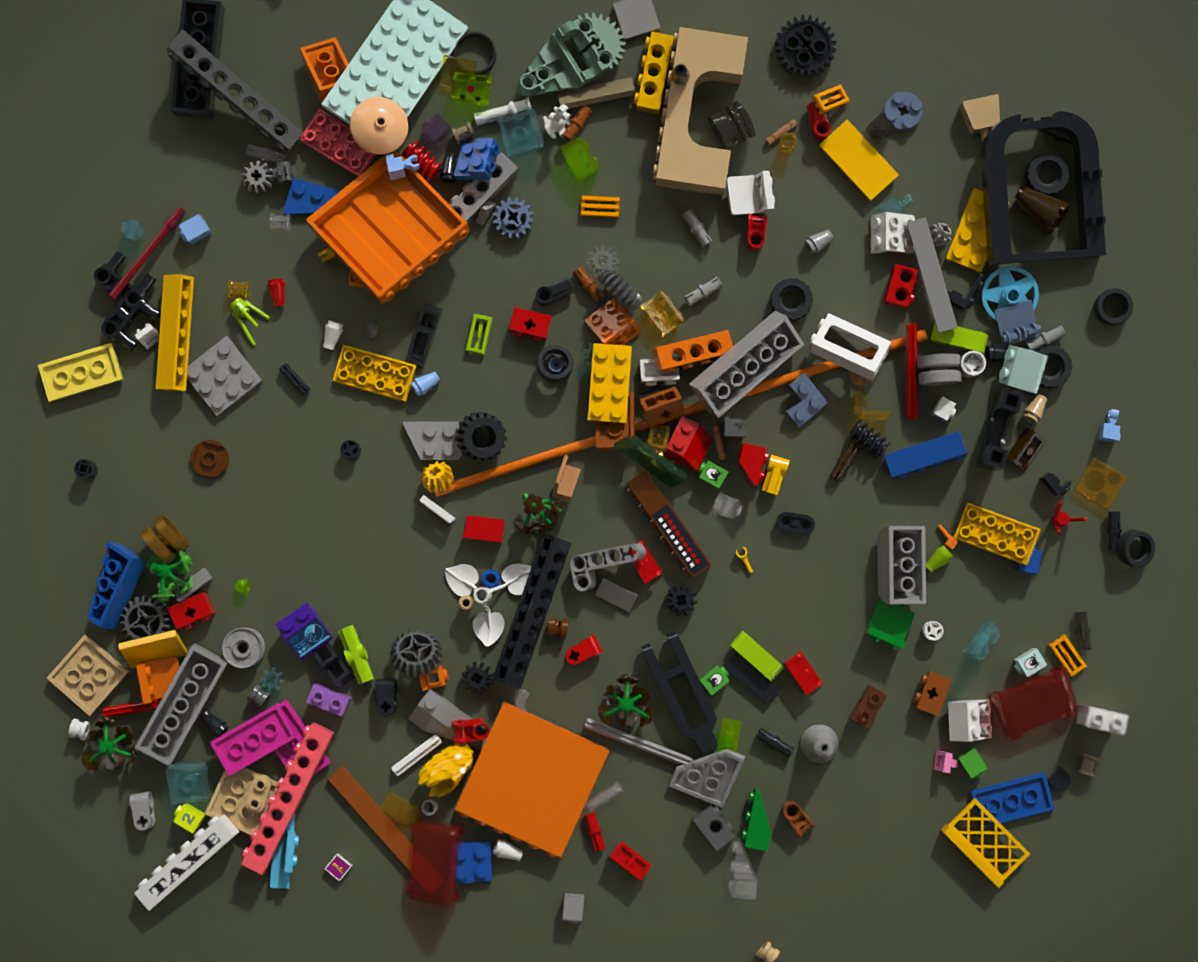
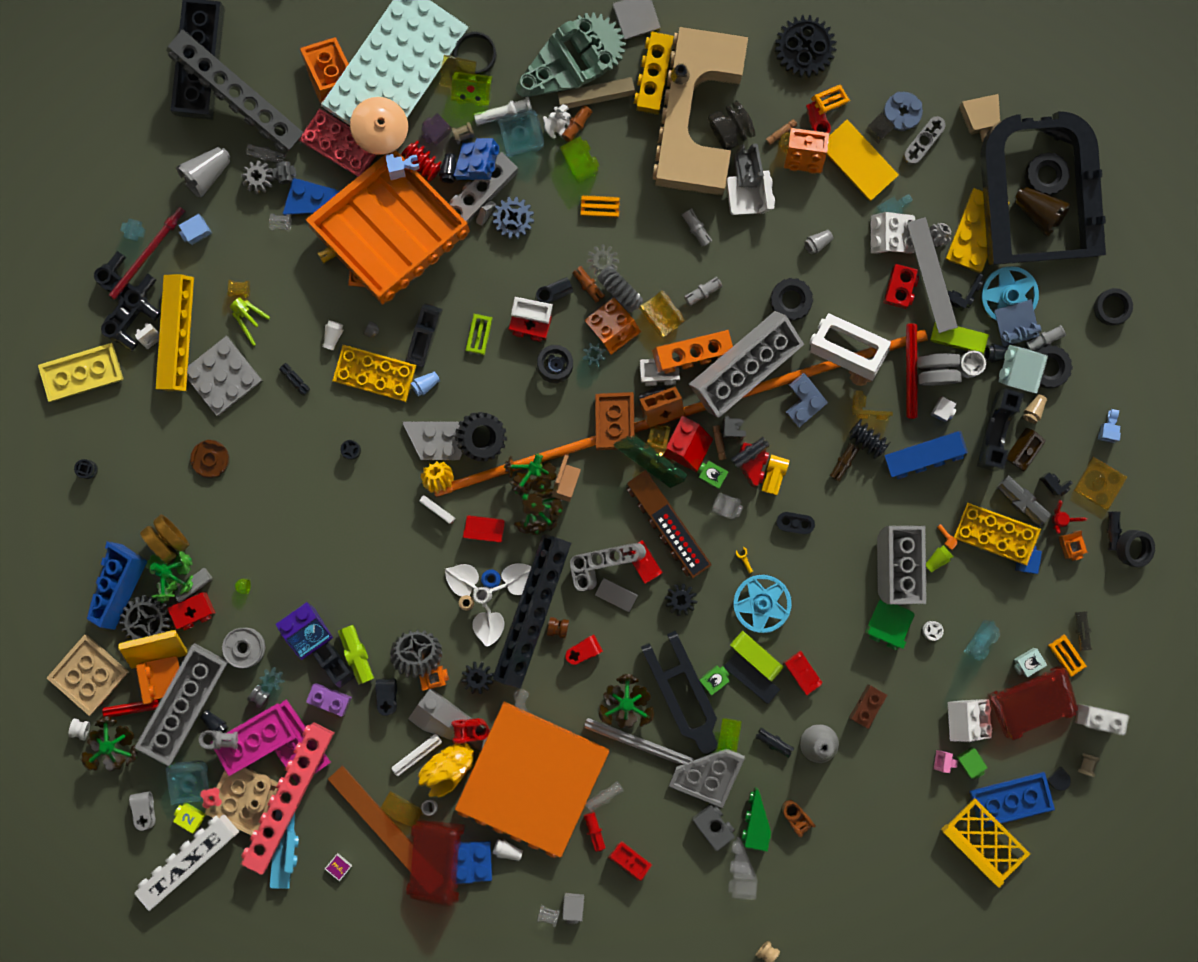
(203, 170): none -> light grey cone
(205, 794): none -> coral plate
(219, 740): none -> light grey connector
(277, 291): red cone -> none
(522, 482): none -> dark brown plant
(531, 310): none -> white tile
(548, 915): none -> clear bush
(609, 383): yellow plate -> none
(748, 166): none -> dark grey hinge
(750, 452): none -> black pin
(756, 228): red piece -> none
(762, 603): none -> medium azure wheel
(806, 150): none -> orange bracket
(936, 133): none -> light grey beam
(940, 687): dark orange brick -> none
(1023, 501): none -> dark grey piece
(1073, 545): none -> orange window

